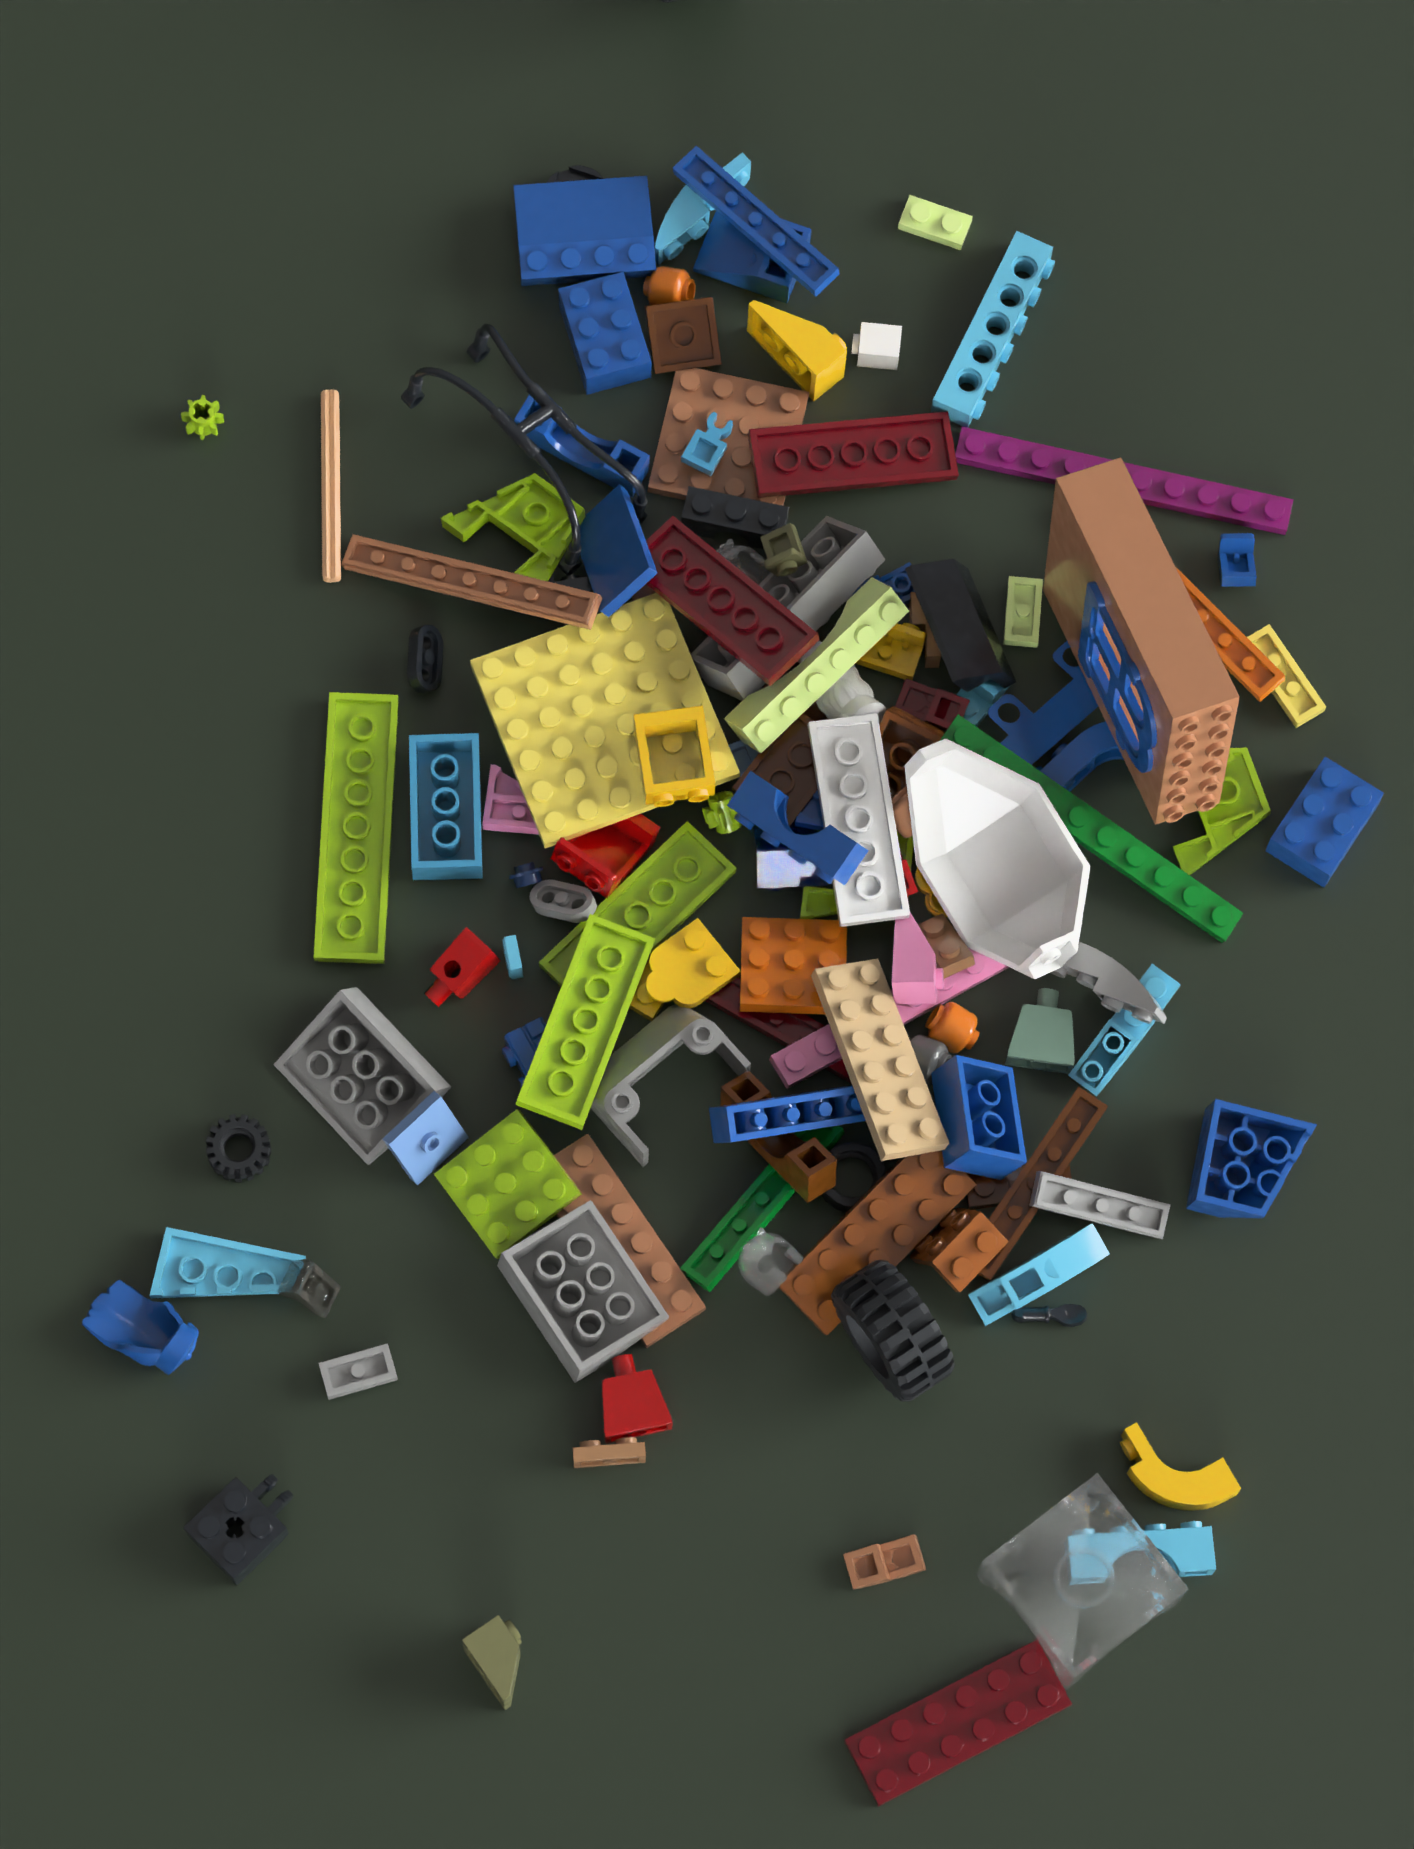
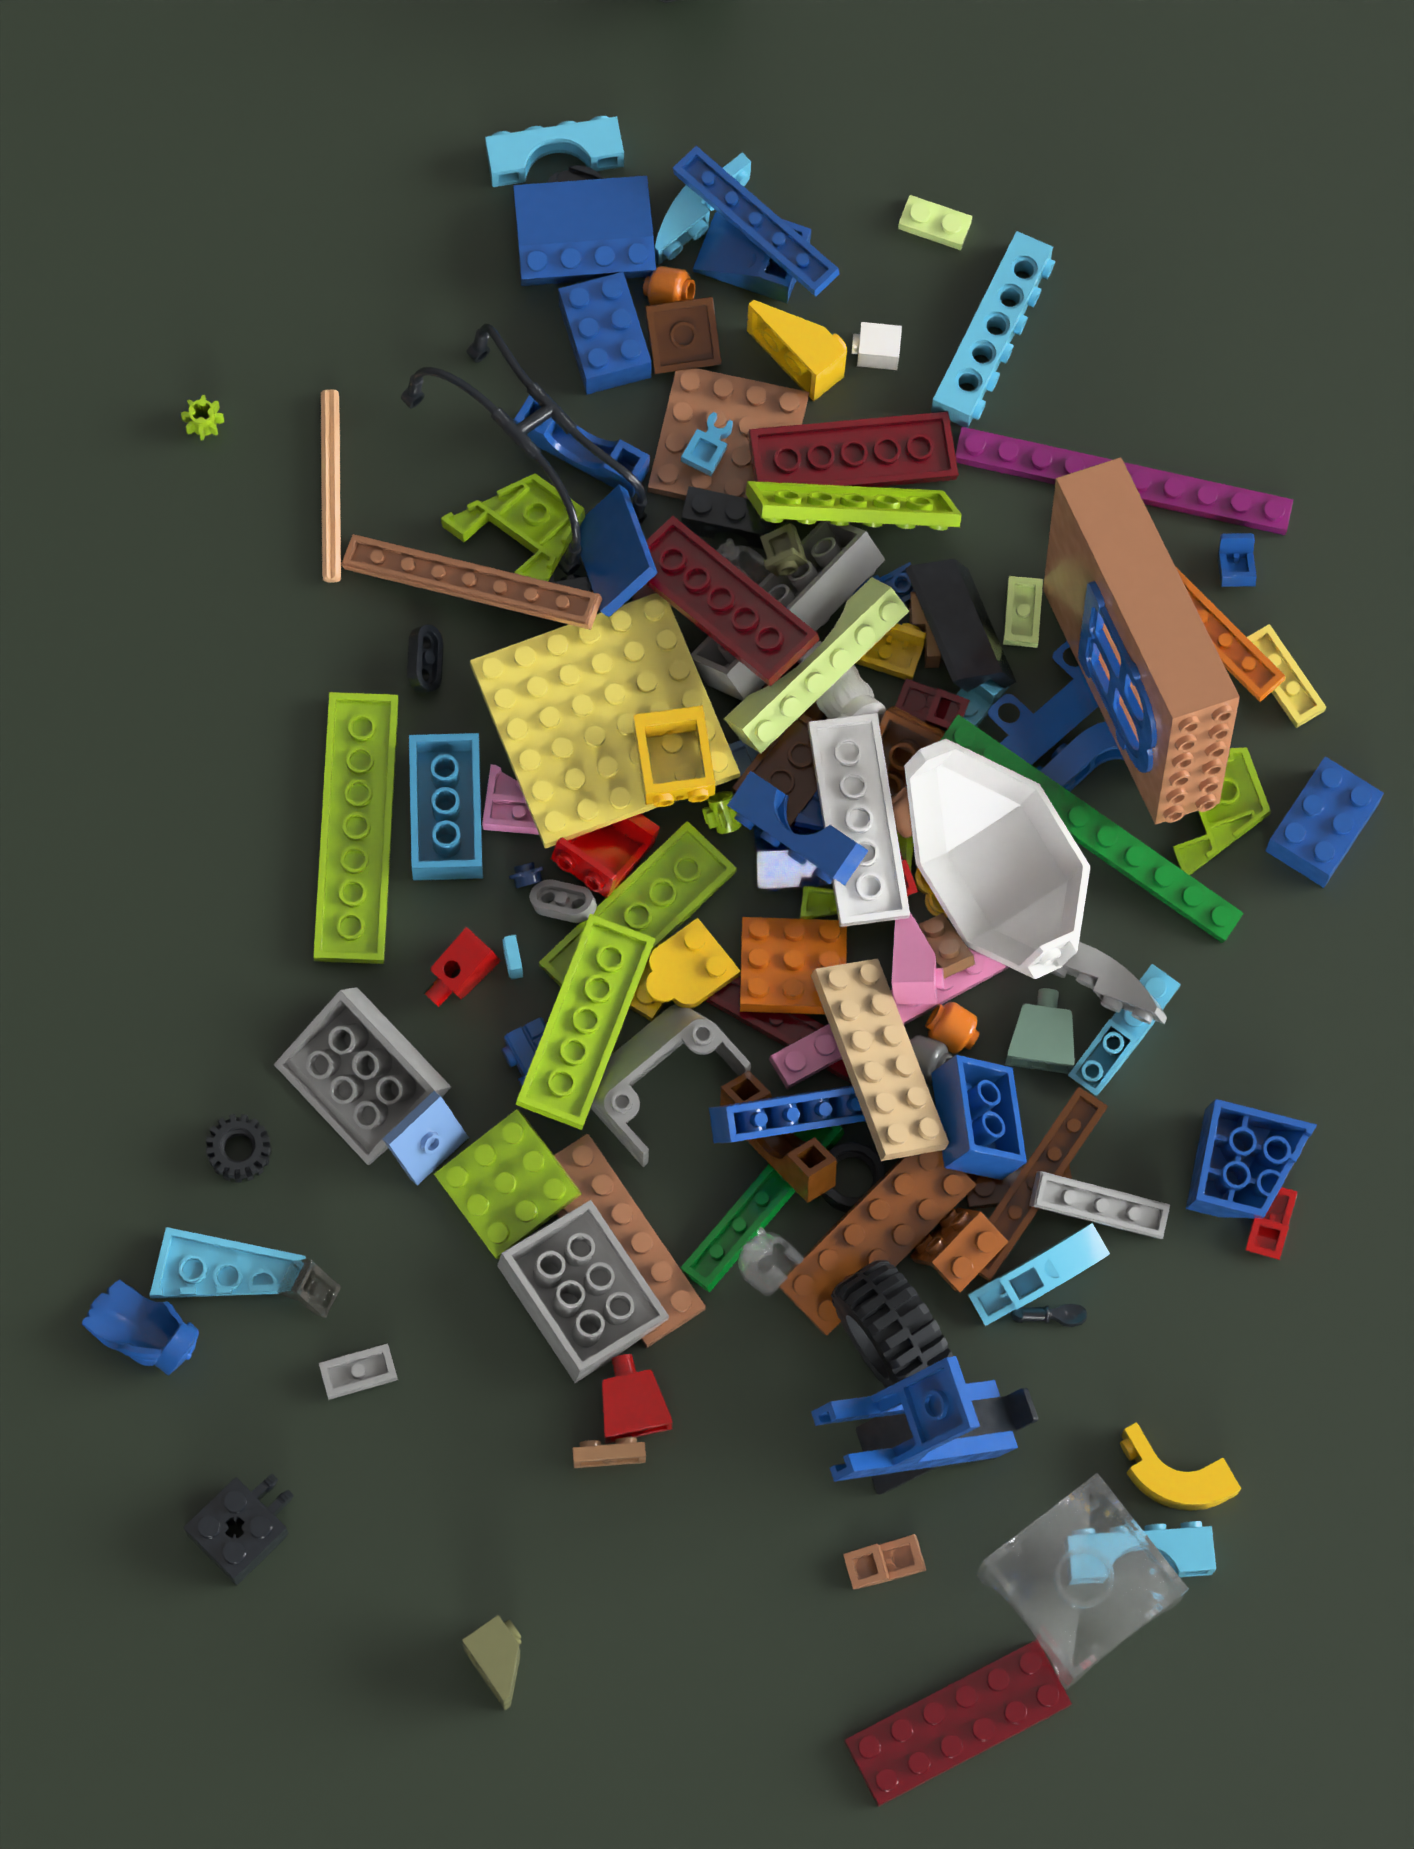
(592, 141): none -> medium azure arch
(853, 504): none -> lime plate
(928, 1425): none -> blue piece
(1269, 1233): none -> red slope

